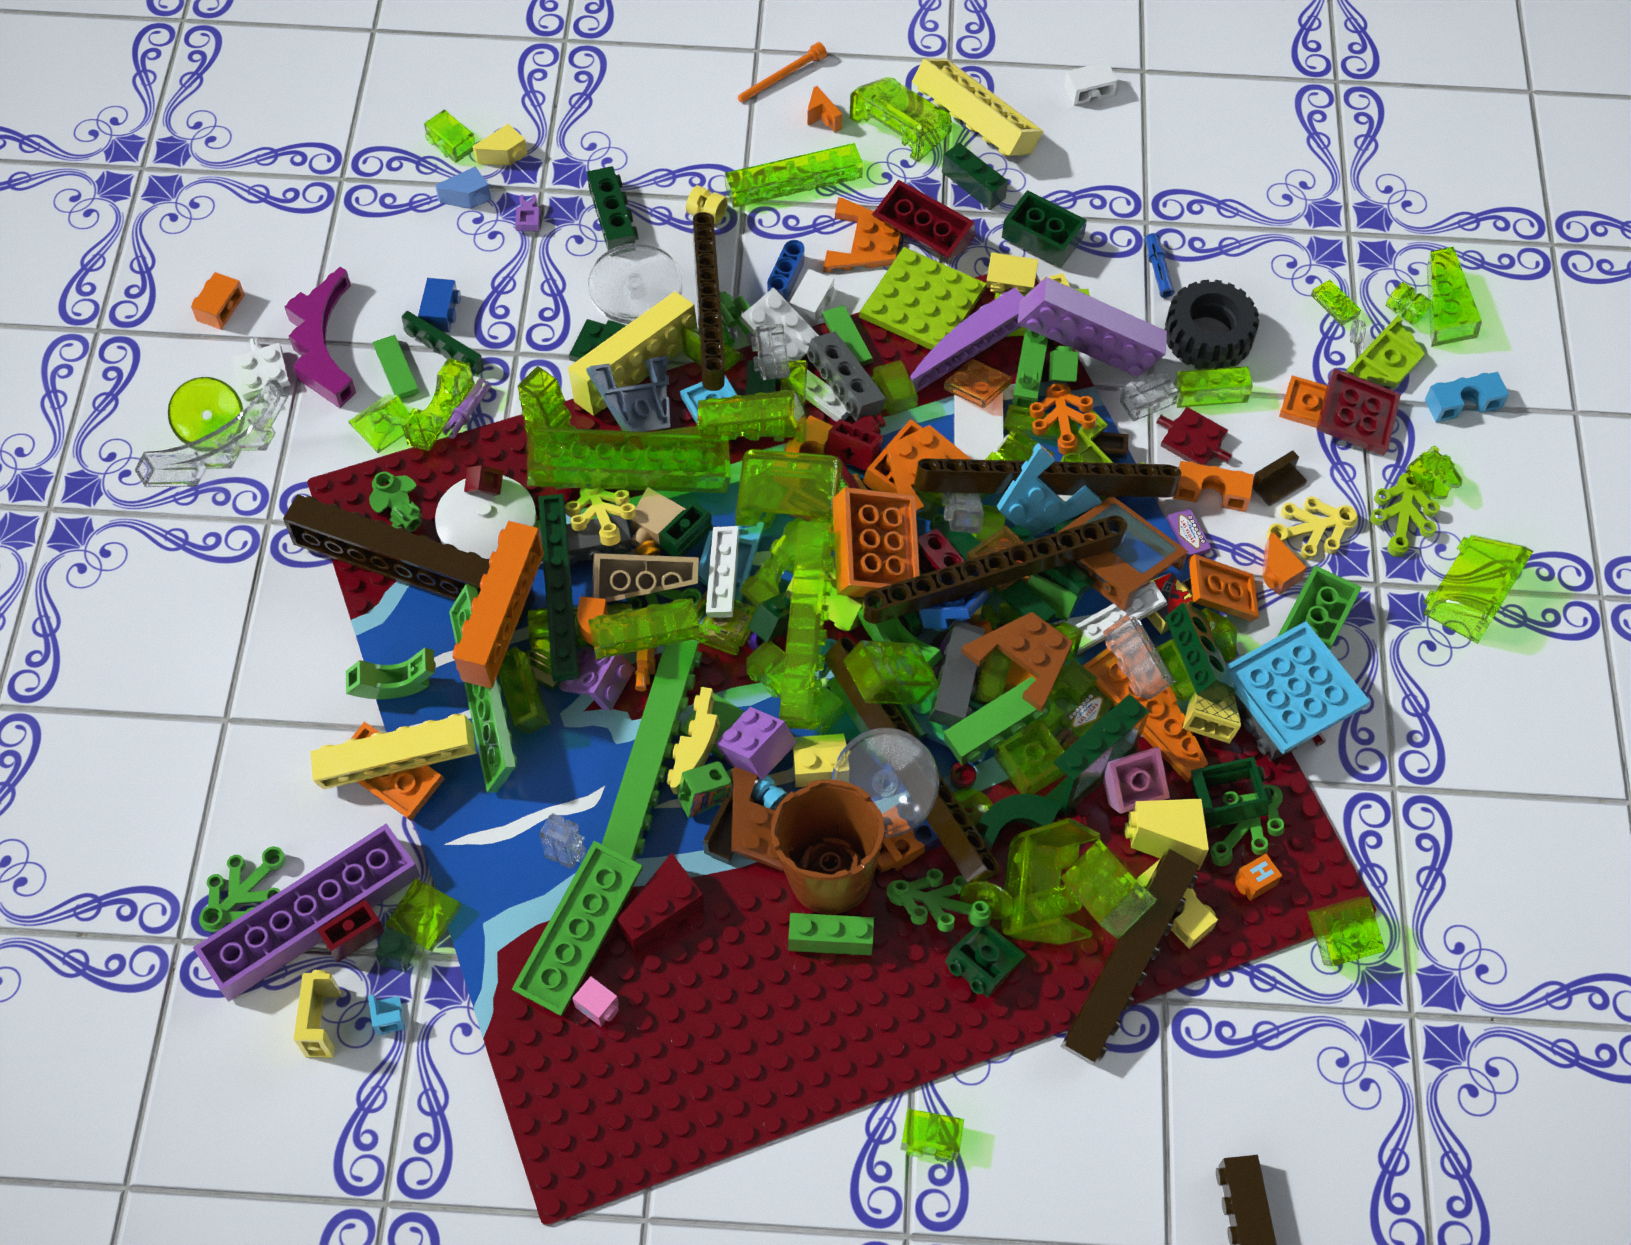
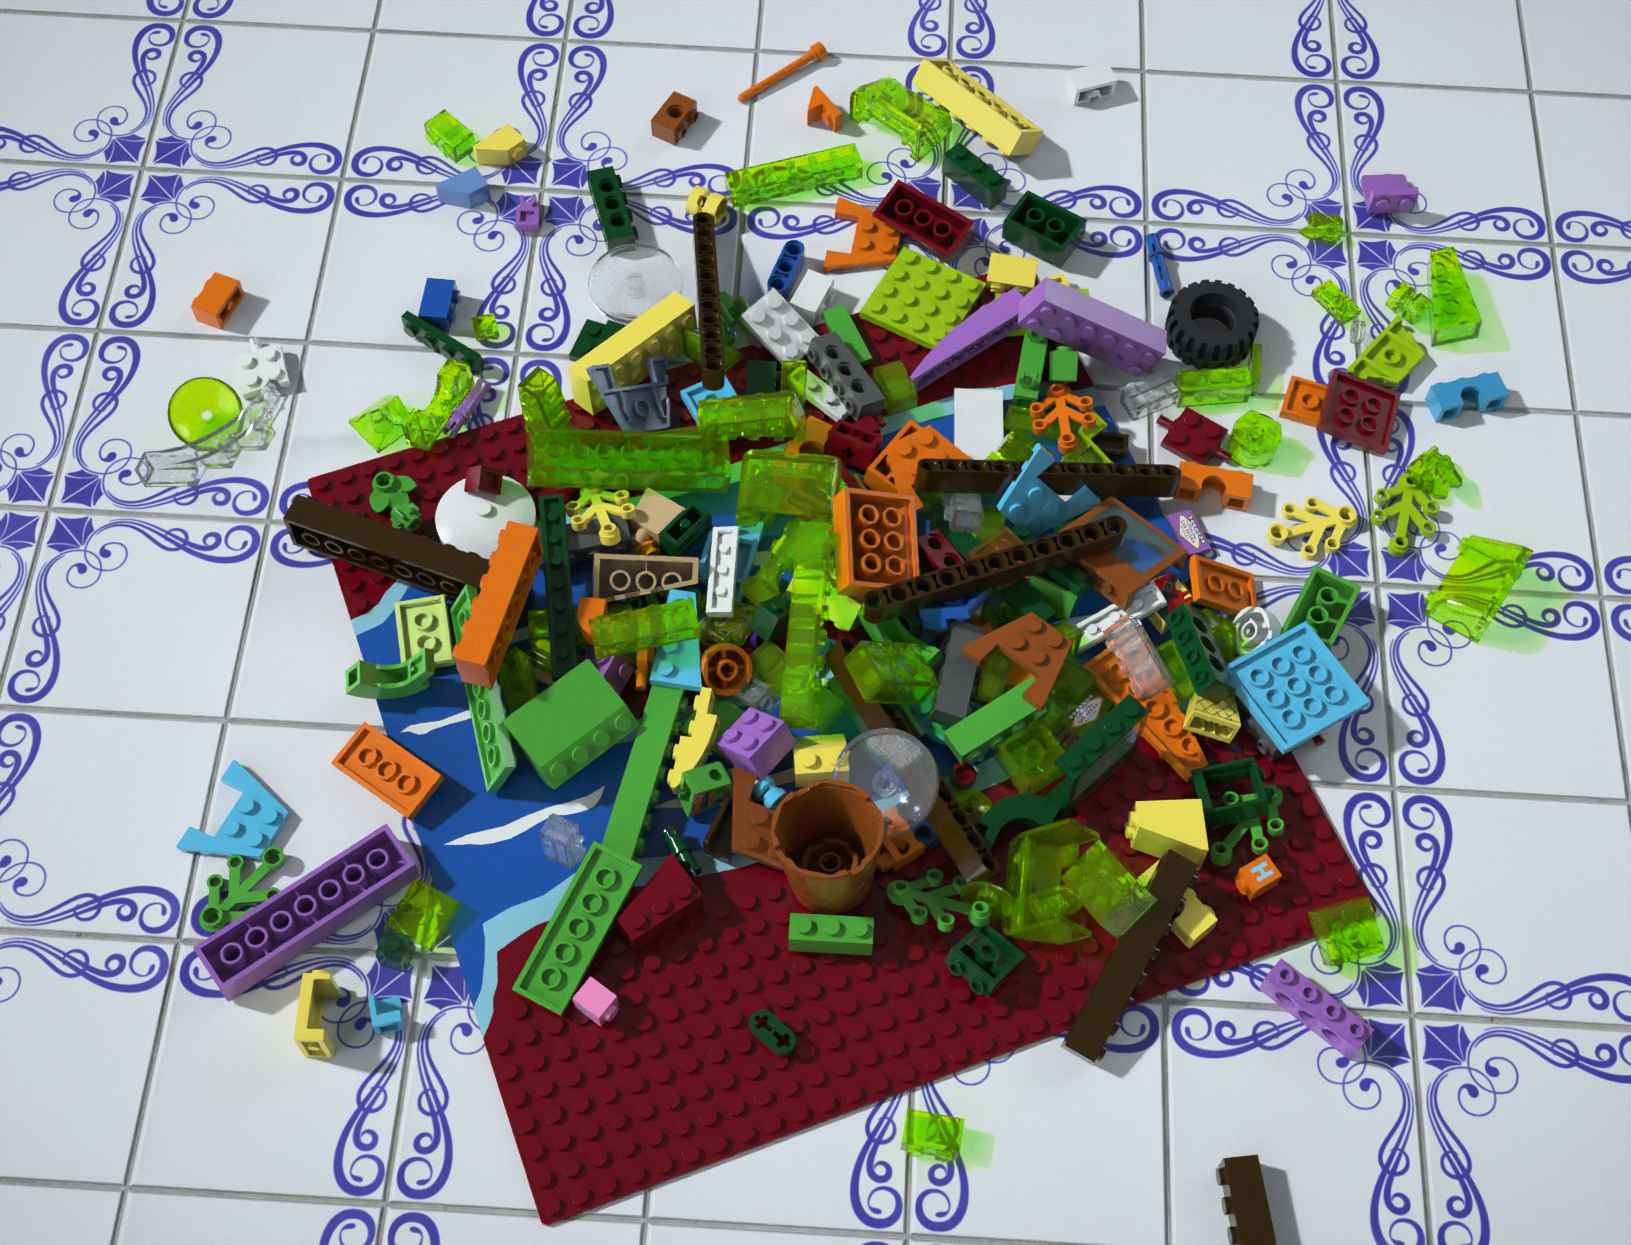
(248, 827): none -> medium azure wing
(308, 339): magenta arch -> none
(351, 930): dark red brick -> none
(393, 751): light yellow brick -> none
(395, 367): bright green tile -> none
(425, 625): none -> yellowish green tile
(485, 327): none -> clear neon green plate
(570, 724): none -> bright green slope
(674, 118): none -> dark orange brick
(678, 663): none -> wing
(681, 851): none -> dark green pin
(725, 668): none -> orange cylinder
(757, 695): none -> clear bracket
(768, 1038): none -> dark green beam
(772, 352): clear brick -> none
(977, 383): clear orange plate -> none
(1135, 779): bright pink slope -> none
(1254, 365): none -> clear neon green tile
(1254, 440): none -> clear neon green brick
(1255, 628): none -> white cylinder
(1278, 479): dark brown panel -> none
(1280, 565): orange slope -> none
(1315, 1009): none -> medium lavender brick
(1323, 228): none -> clear neon green plate
(1388, 193): none -> medium lavender bracket

